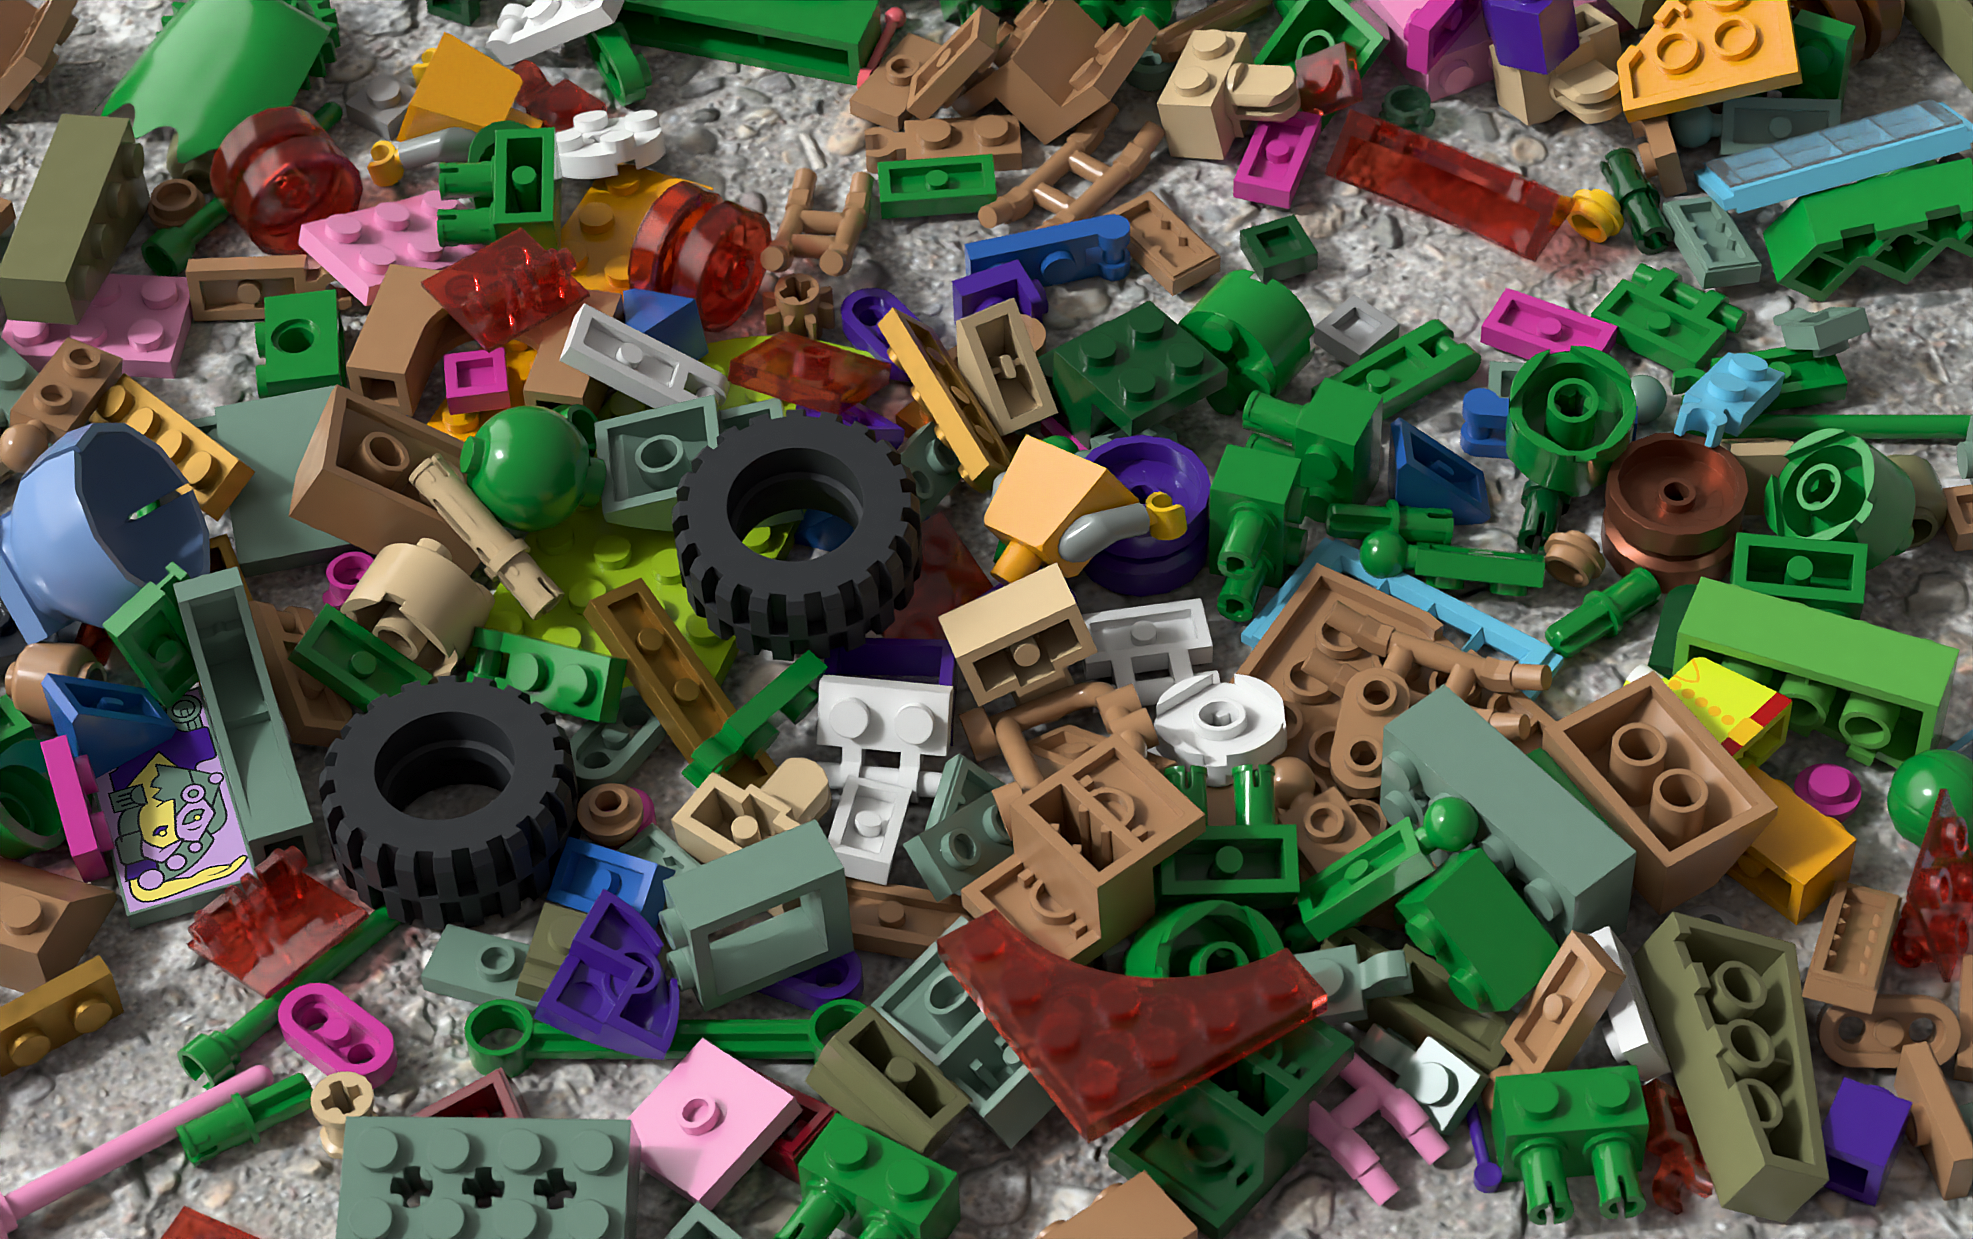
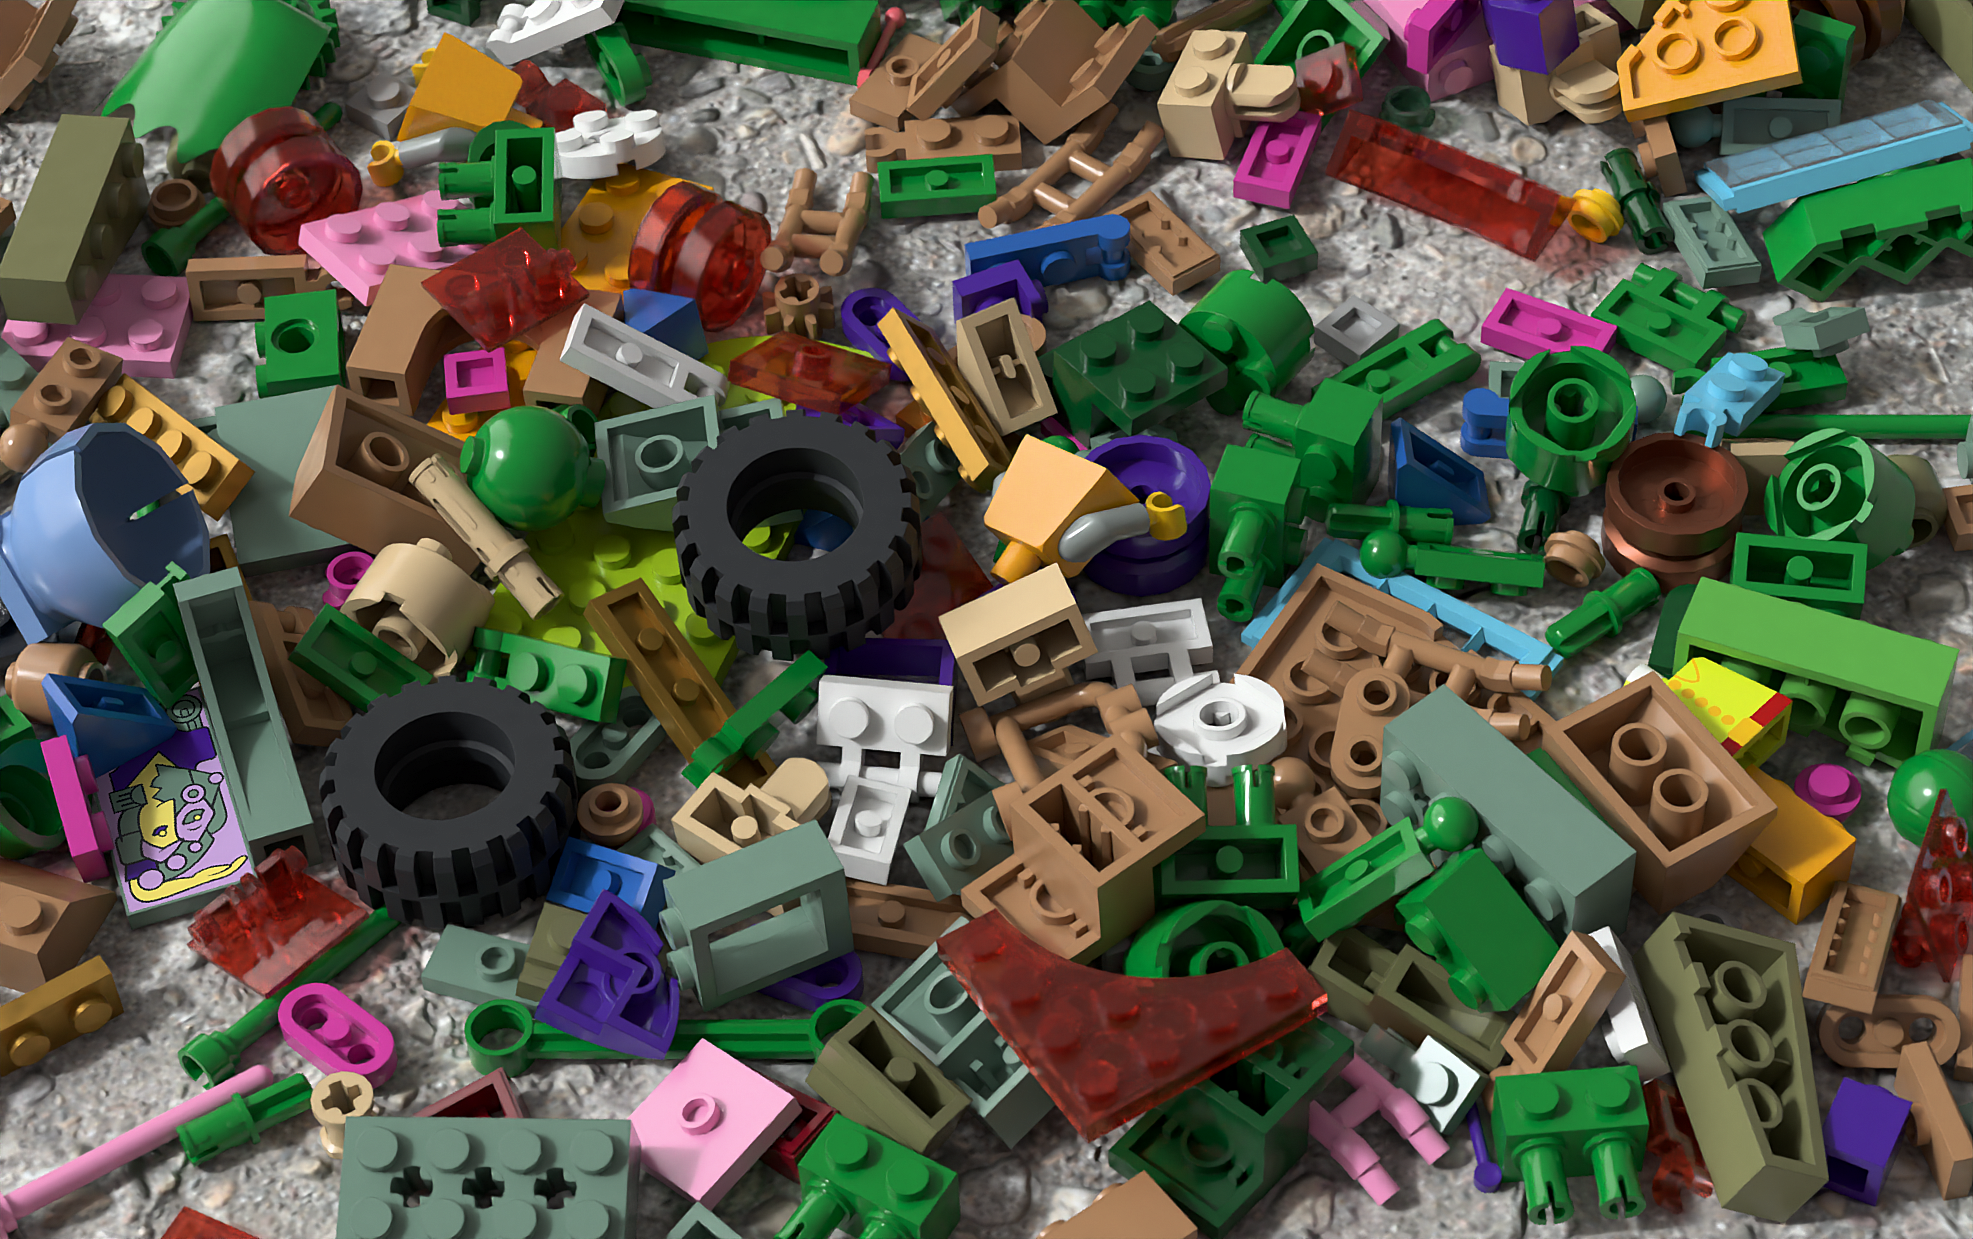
(1352, 982): sand green plate -> none

